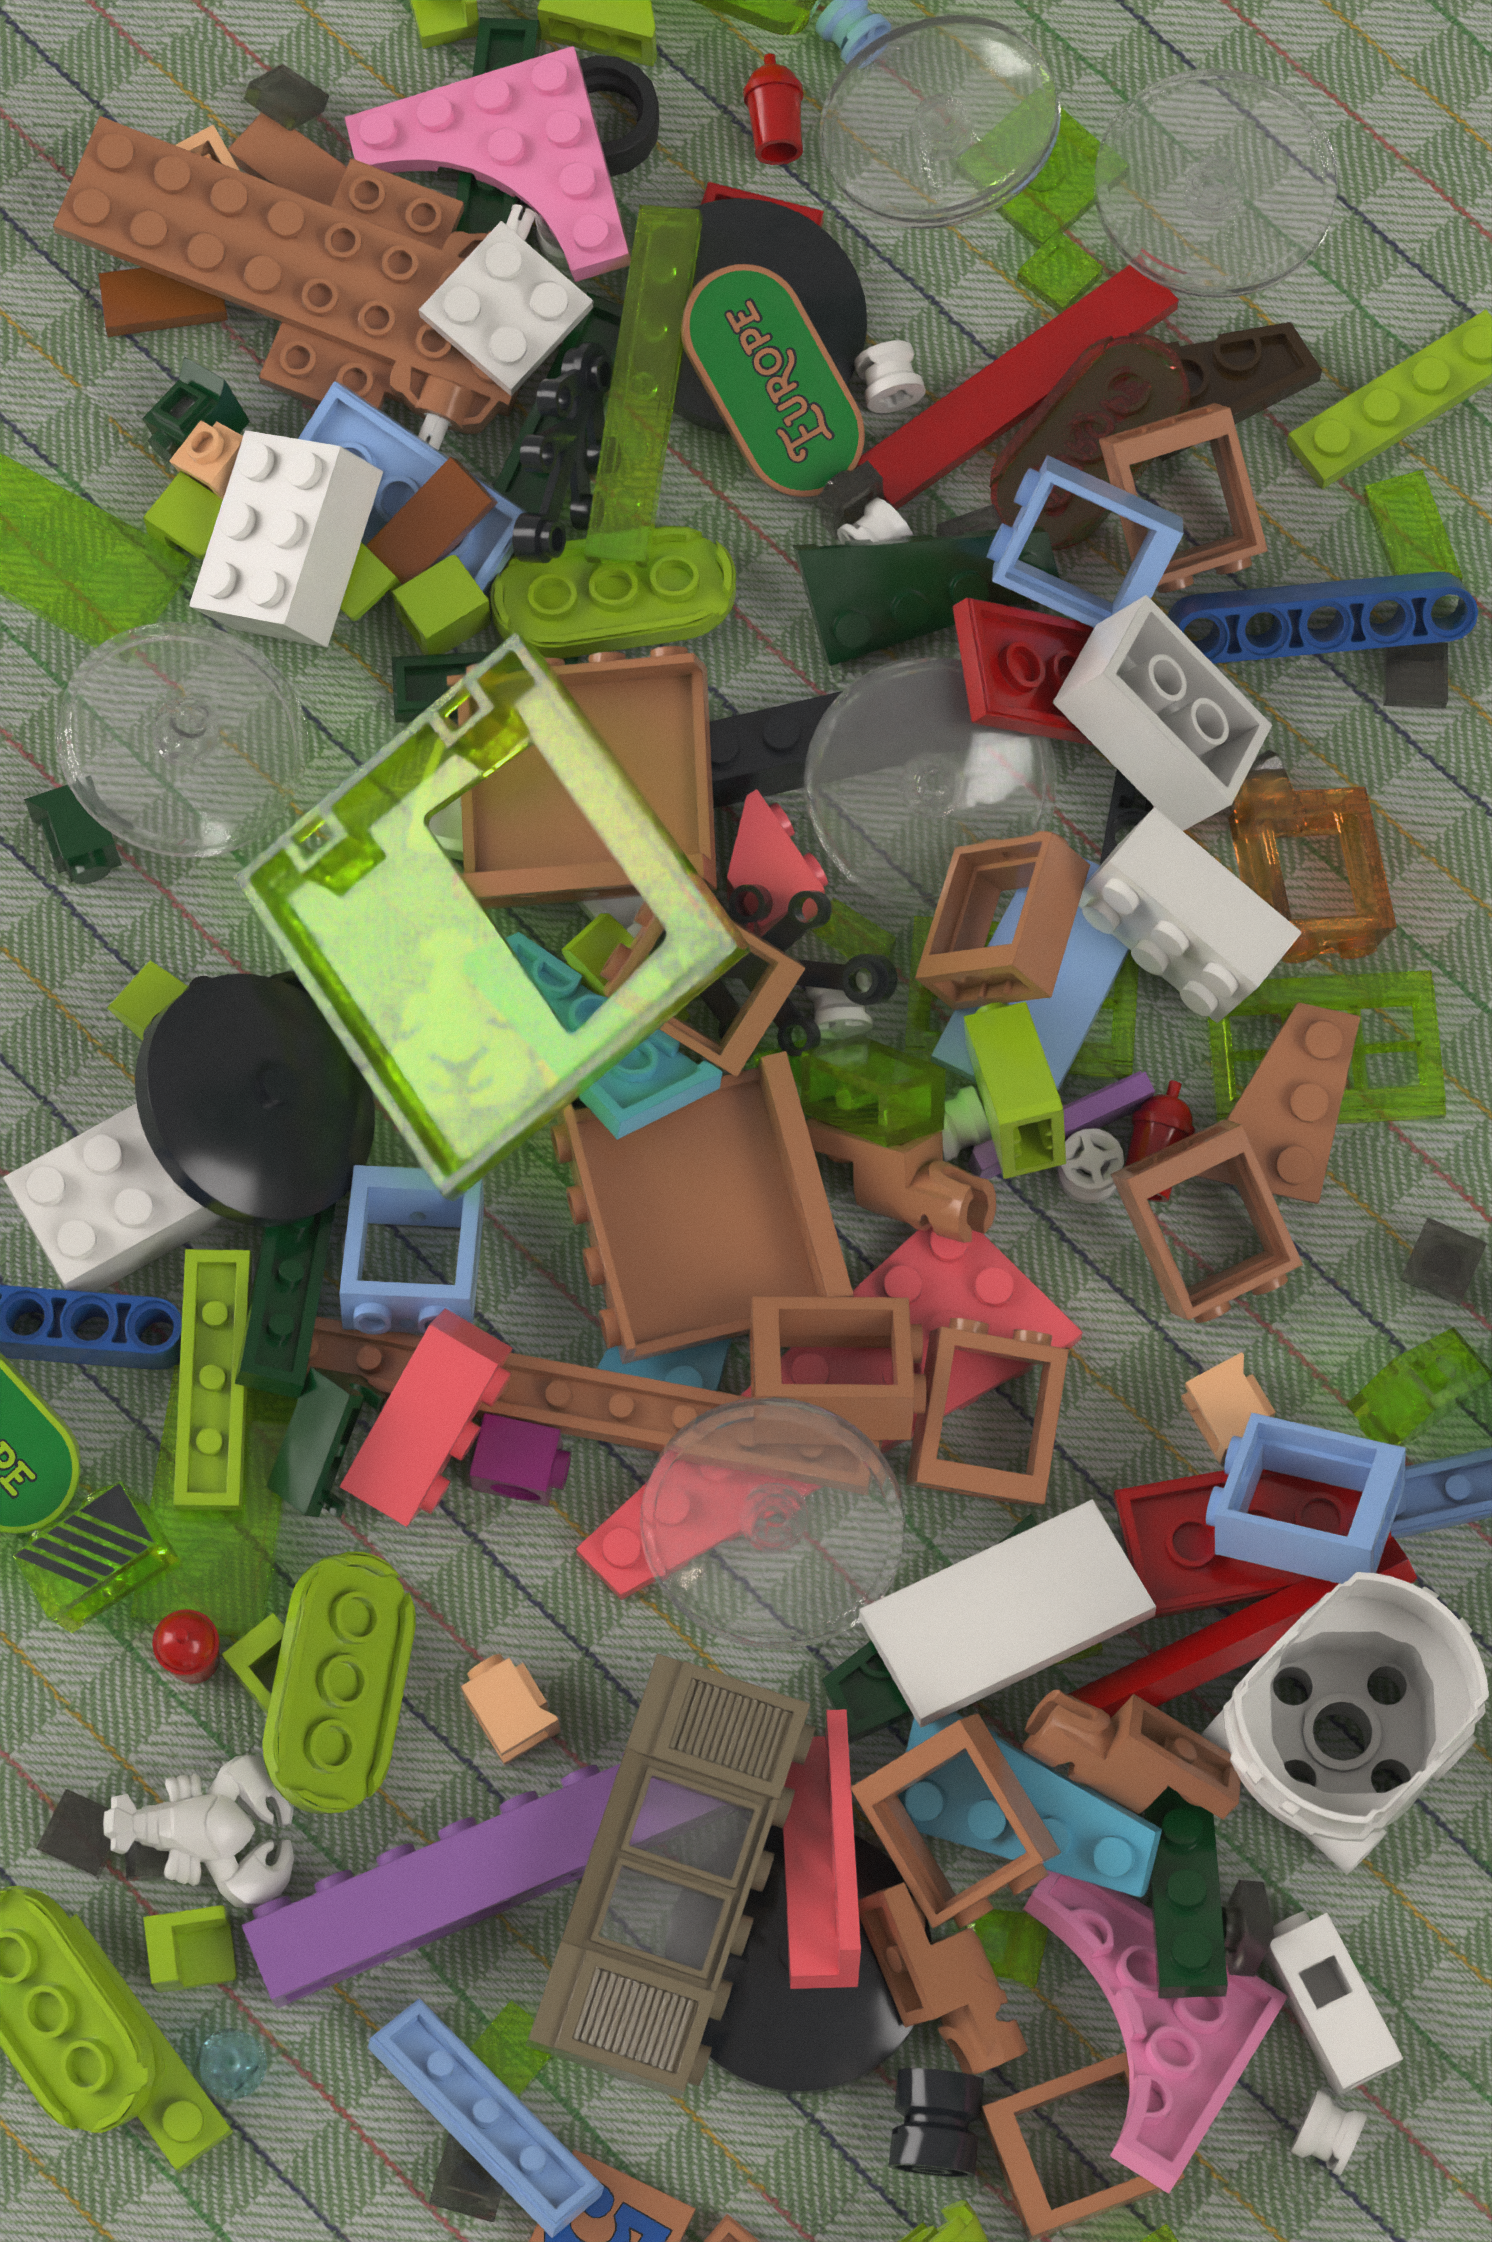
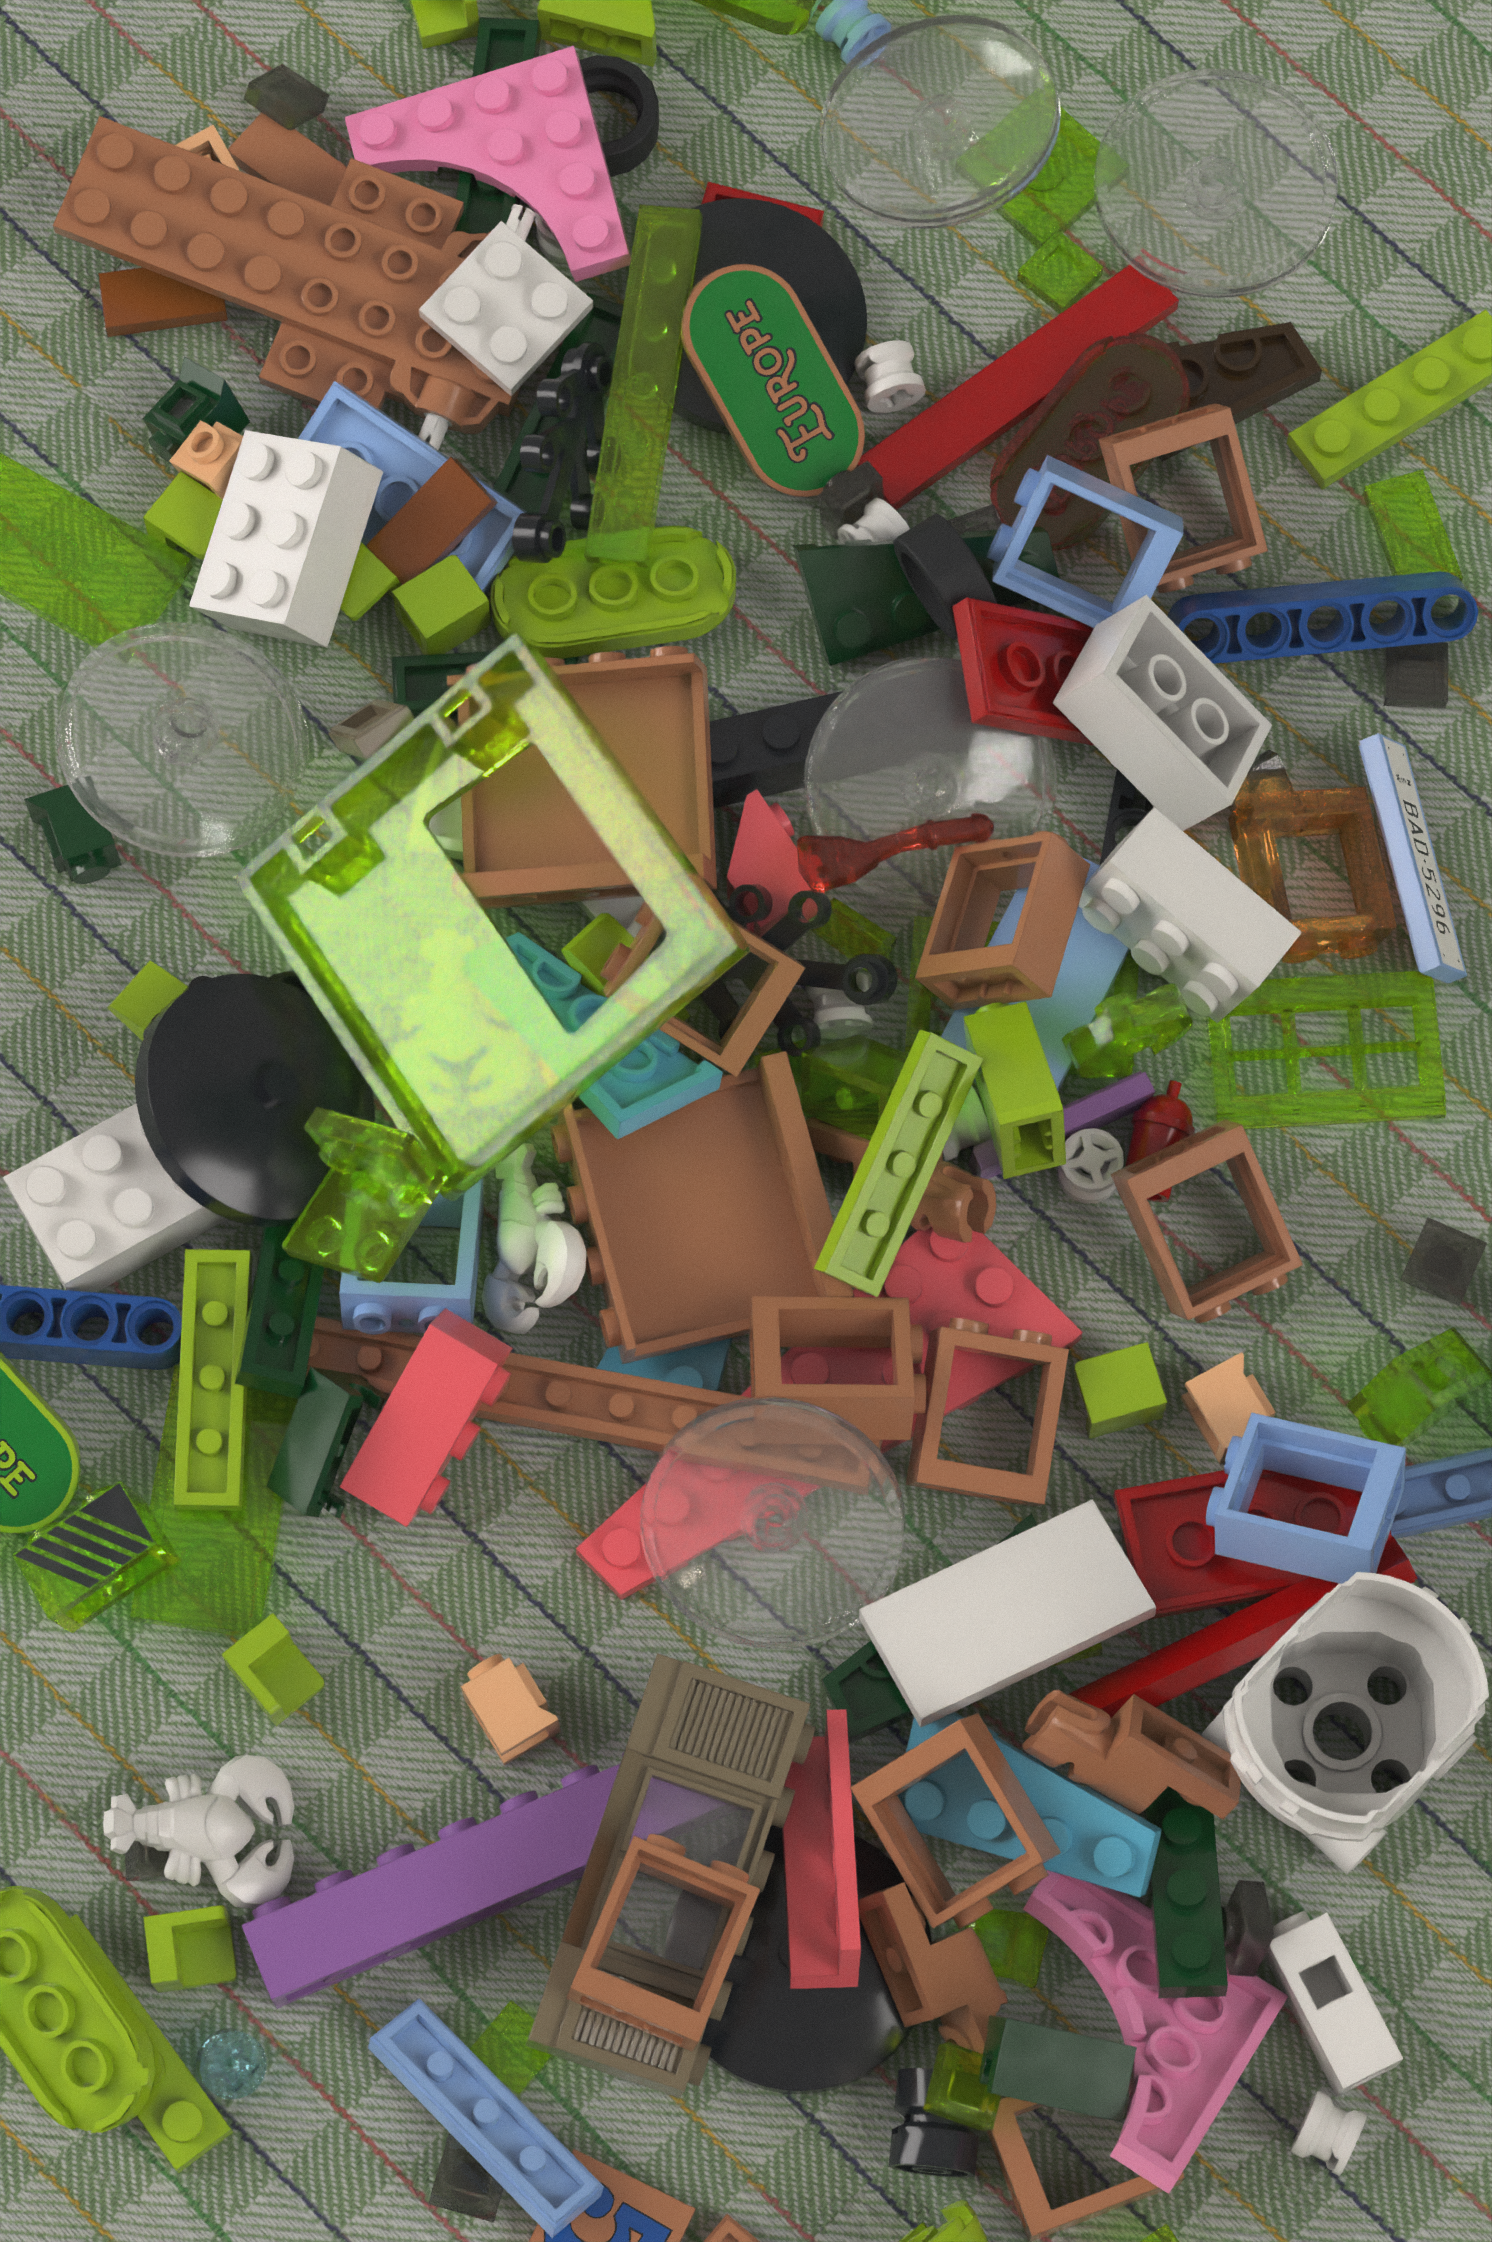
(77, 1835): clear smoke tile -> none
(187, 1646): red piece -> none
(339, 1683): lime tile -> none
(368, 1199): none -> clear neon green bracket
(370, 728): none -> dark tan tile
(519, 1460): magenta brick -> none
(528, 1241): none -> animal
(640, 2007): none -> nougat window
(775, 112): red piece -> none
(839, 861): none -> clear red piece
(898, 1163): none -> lime plate
(941, 570): none -> black tyre
(956, 2089): none -> clear neon green tile
(1056, 2068): none -> dark green hinge
(1120, 1390): none -> lime panel
(1126, 1029): none -> clear neon green plate
(1296, 1101): nougat wing -> none
(1412, 858): none -> light blue tile

